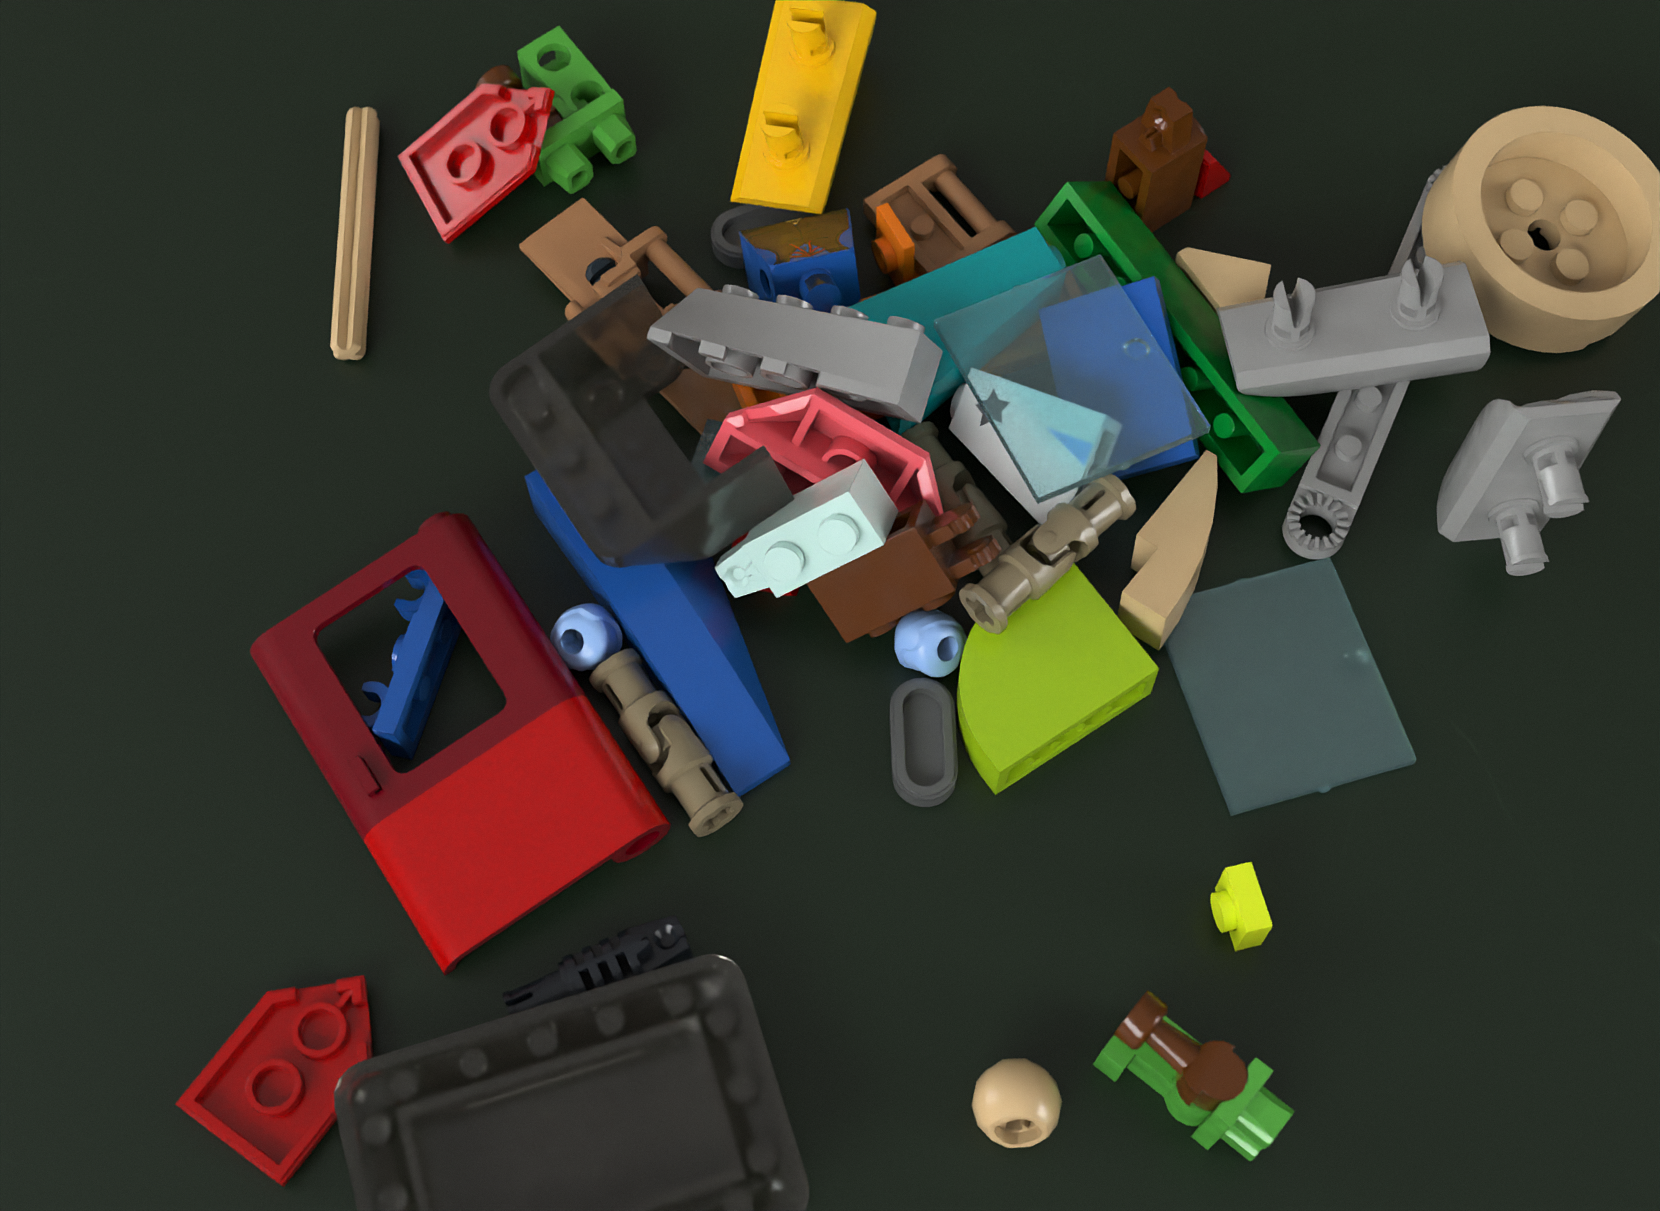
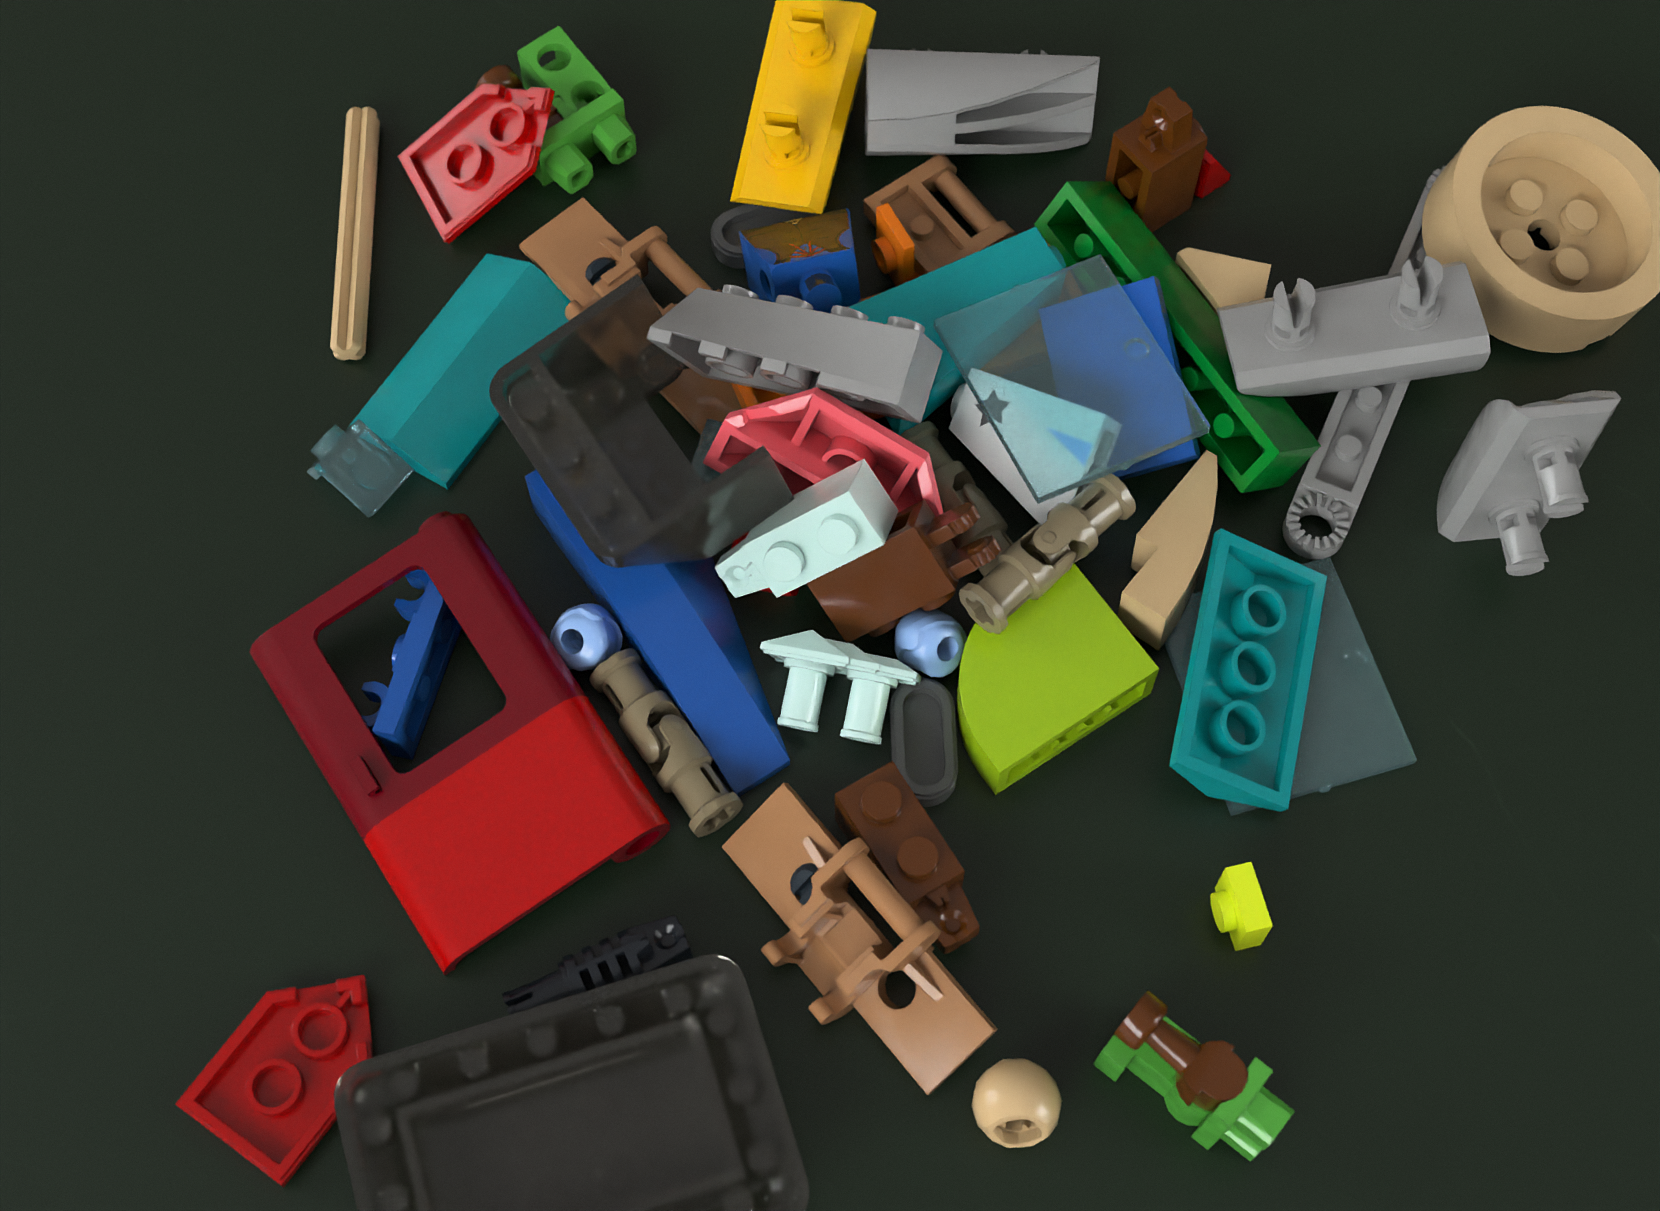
(359, 466): none -> clear light blue bracket
(438, 397): none -> teal slope
(815, 658): none -> light aqua connector
(841, 949): none -> medium nougat piece
(908, 851): none -> reddish brown hinge
(977, 102): none -> light grey piece
(1248, 674): none -> teal slope

